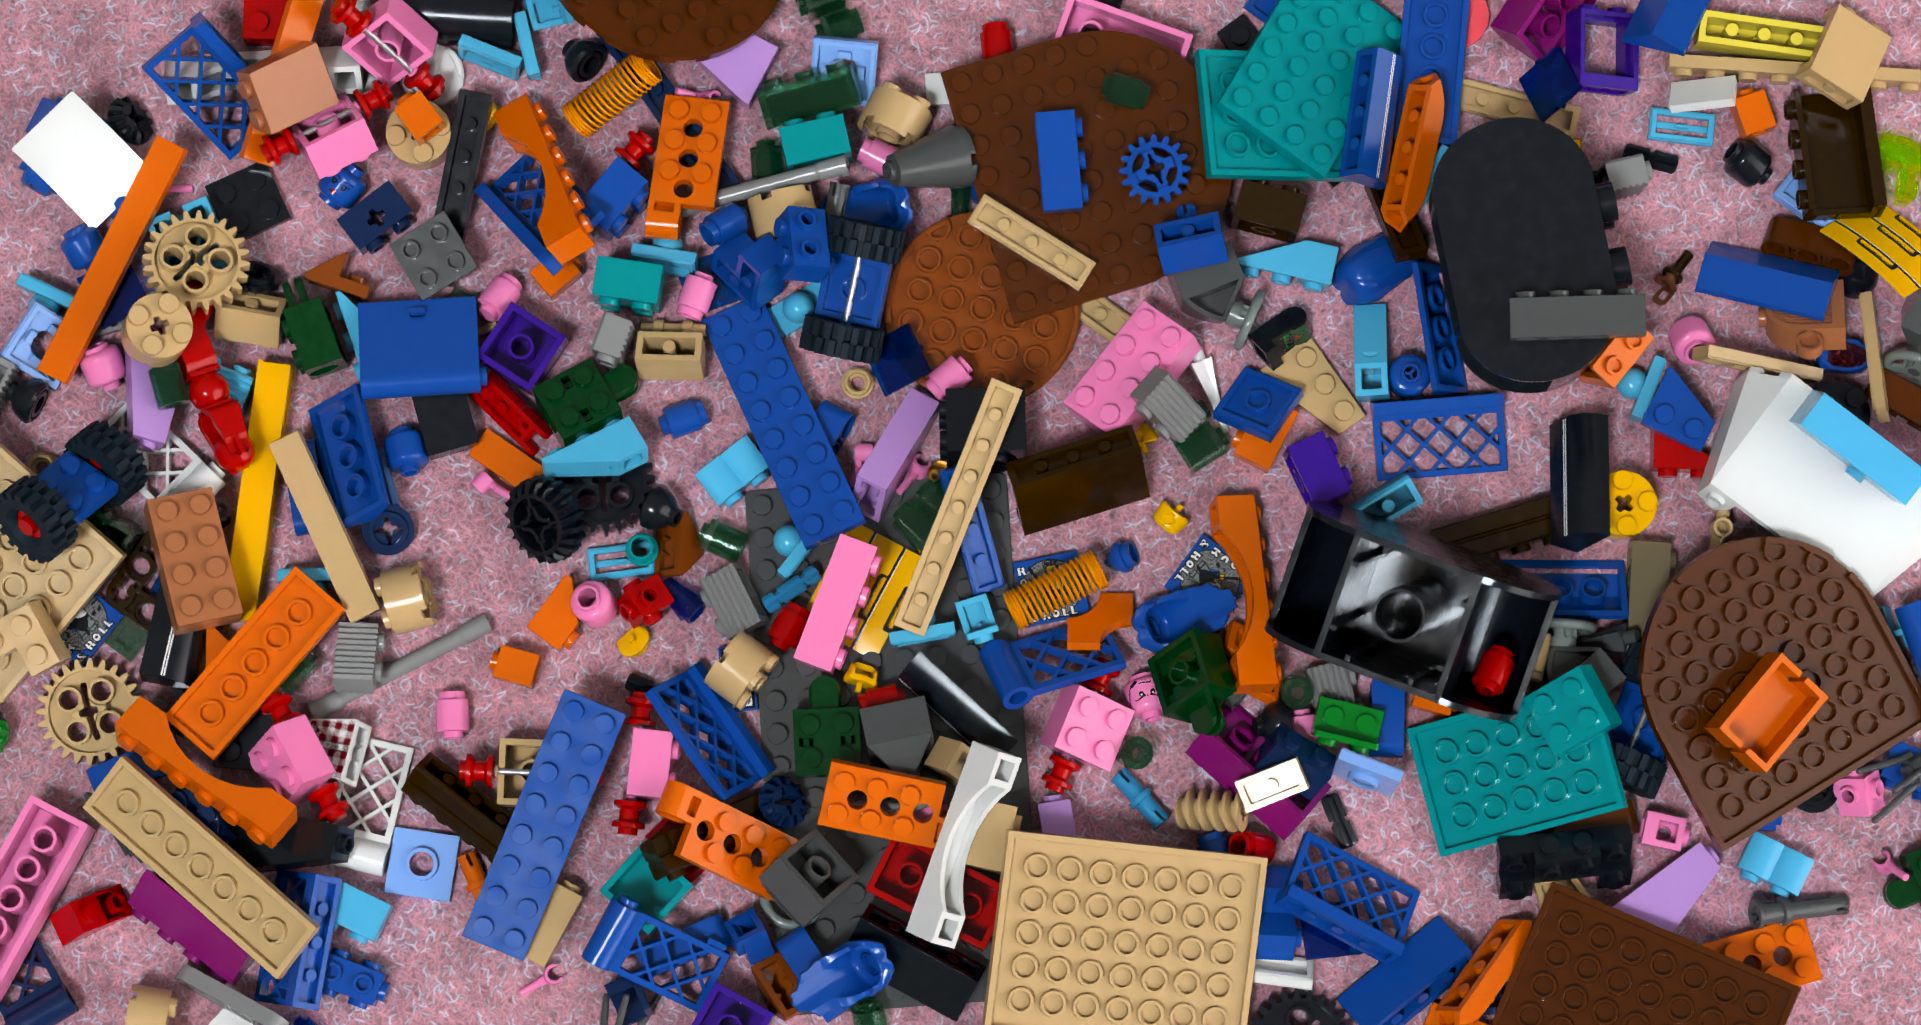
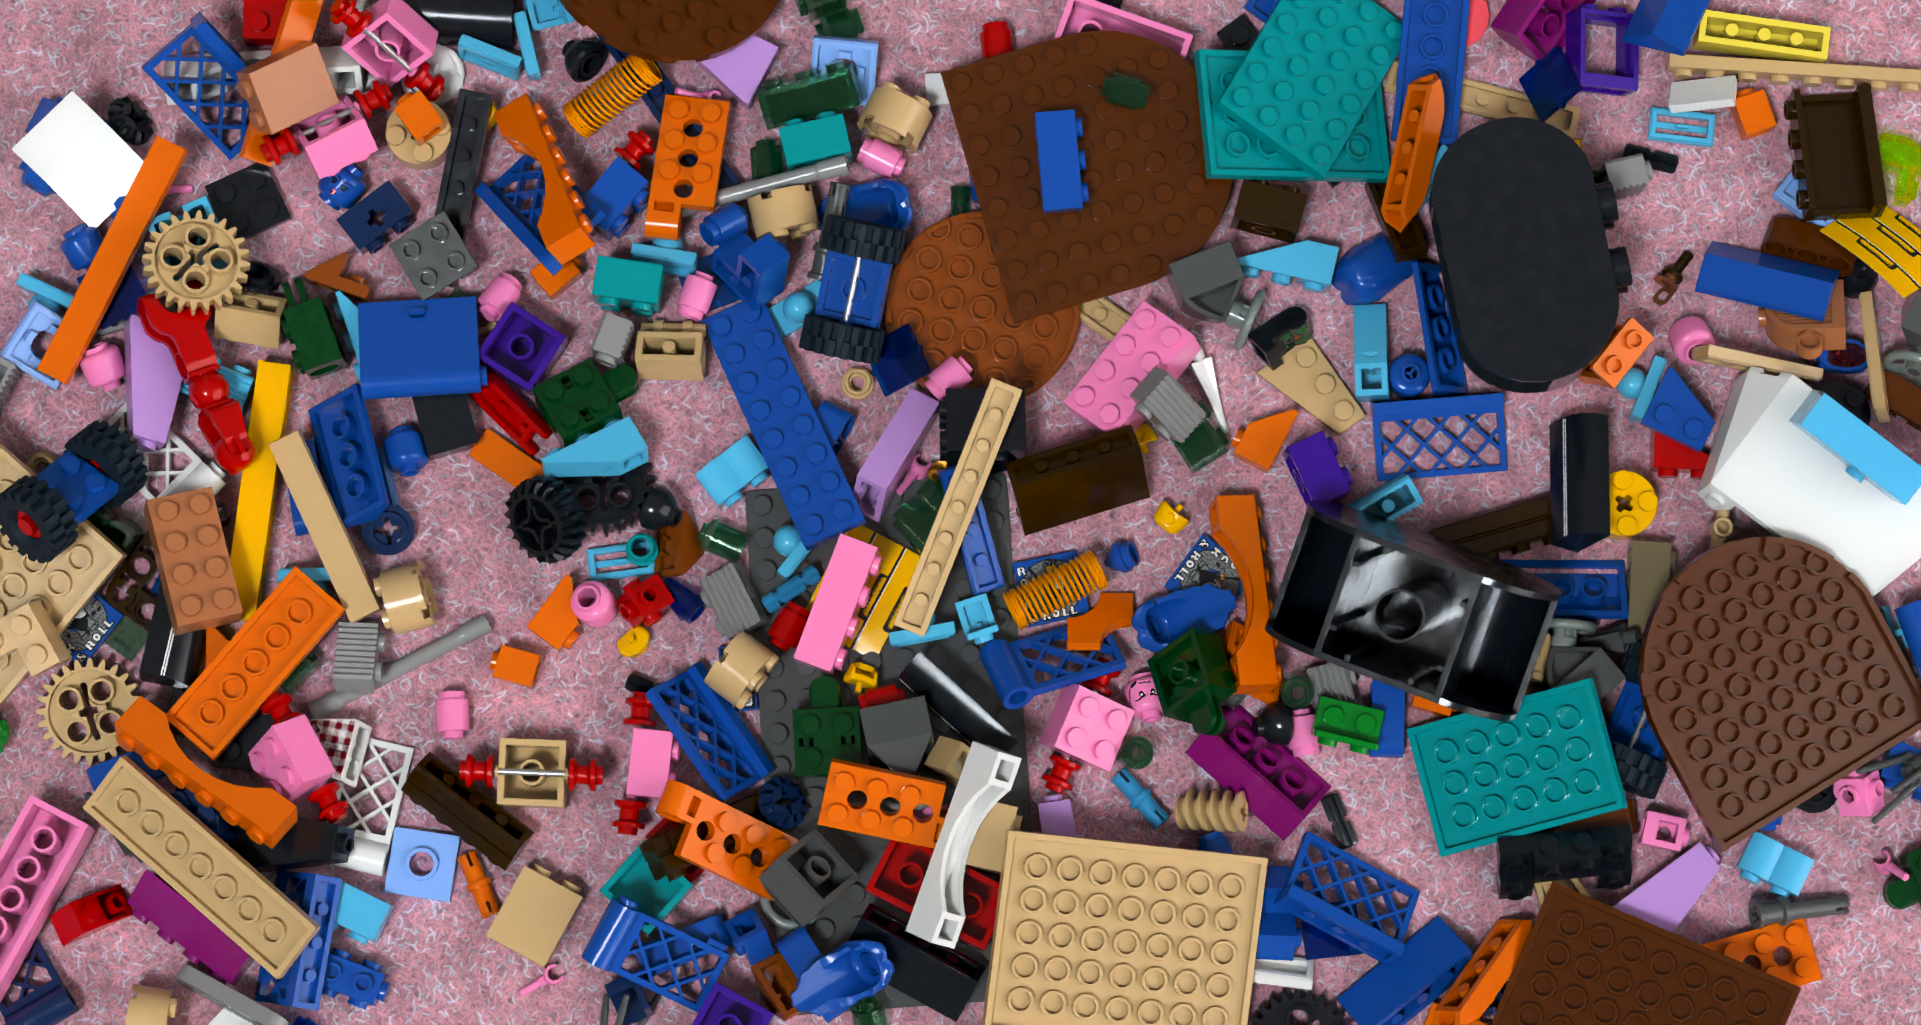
(28, 398): black brick -> none
(163, 312): tan brick -> none
(169, 386): clear green brick -> none
(484, 483): bright pink hand -> none
(544, 824): blue plate -> none
(683, 418): blue brick -> none
(802, 244): blue brick -> none
(861, 453): bright pink hand -> none
(934, 161): dark grey cone -> none
(1031, 242): tan tile -> none
(1168, 164): blue gear -> none
(1190, 241): blue brick -> none
(1252, 844): red brick -> none
(1257, 404): blue tile -> none
(1272, 784): plate -> none
(1314, 759): dark blue brick -> none
(1367, 772): light blue piece -> none
(1371, 117): blue brick -> none
(1493, 671): red brick -> none
(1572, 710): teal brick -> none
(1577, 316): dark grey brick -> none
(1748, 163): black head -> none
(1766, 712): orange piece -> none
(1845, 57): tan panel -> none

